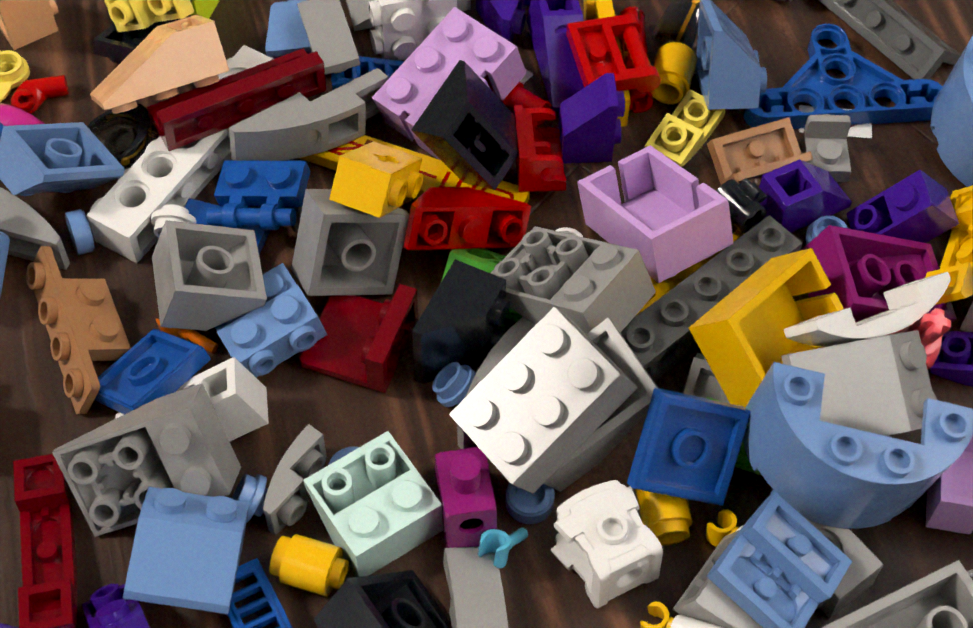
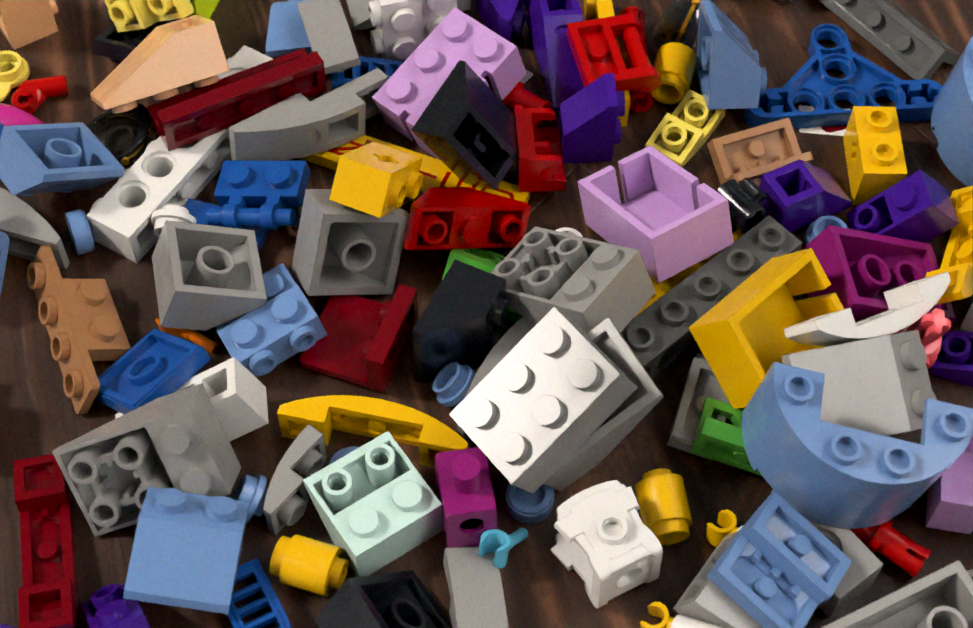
(370, 418): none -> yellow slope
(688, 447): blue plate -> none
(827, 141): light grey bracket -> none
(873, 151): none -> yellow brick
(894, 546): none -> red pin

